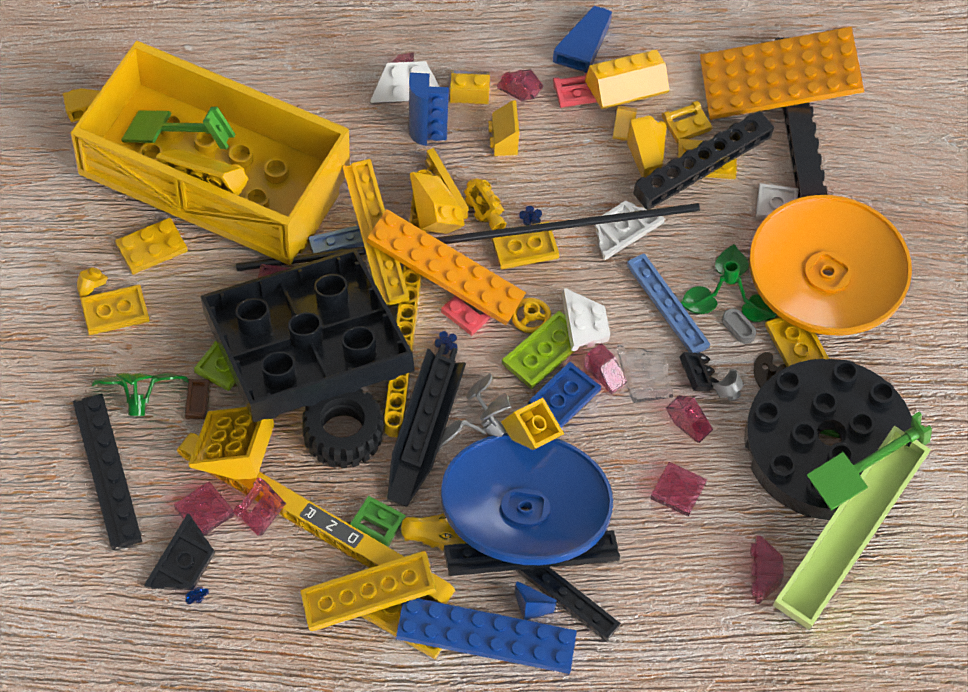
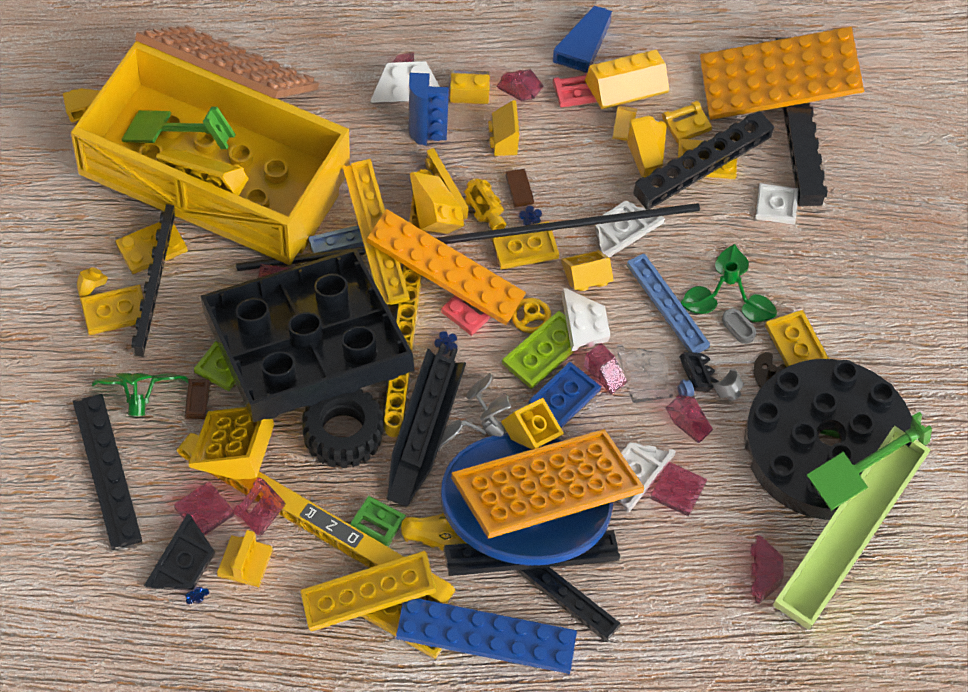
(151, 288): none -> black plate
(228, 61): none -> nougat plate
(245, 560): none -> yellow bracket
(519, 187): none -> reddish brown tile
(532, 602): blue slope -> none
(546, 483): none -> light orange plate
(588, 270): none -> yellow slope
(647, 465): none -> white wing
(686, 388): none -> medium blue plate
(834, 235): light orange dish -> none

